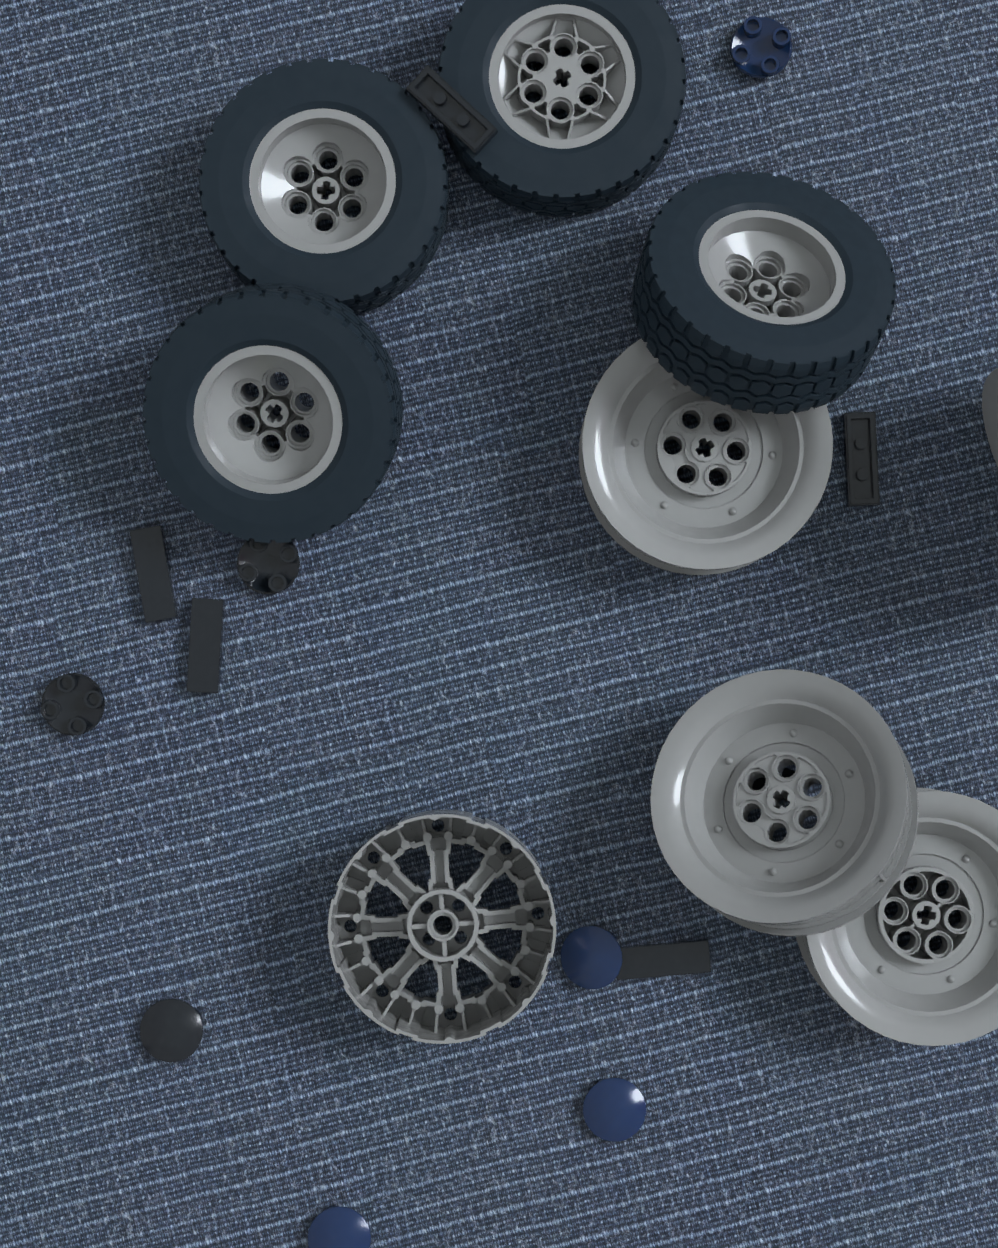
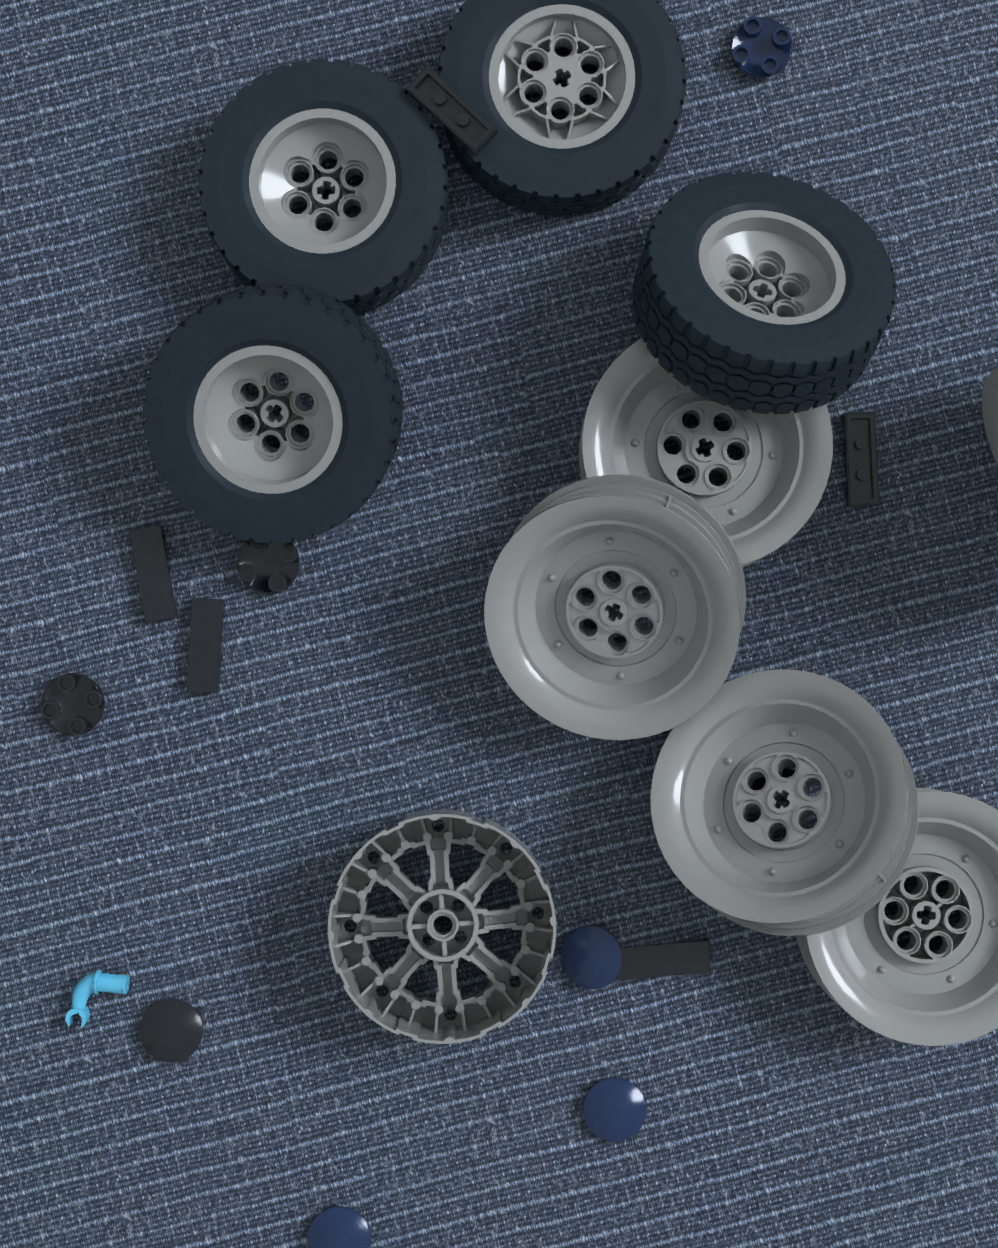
(94, 983): none -> medium azure piece
(579, 672): none -> light grey wheel

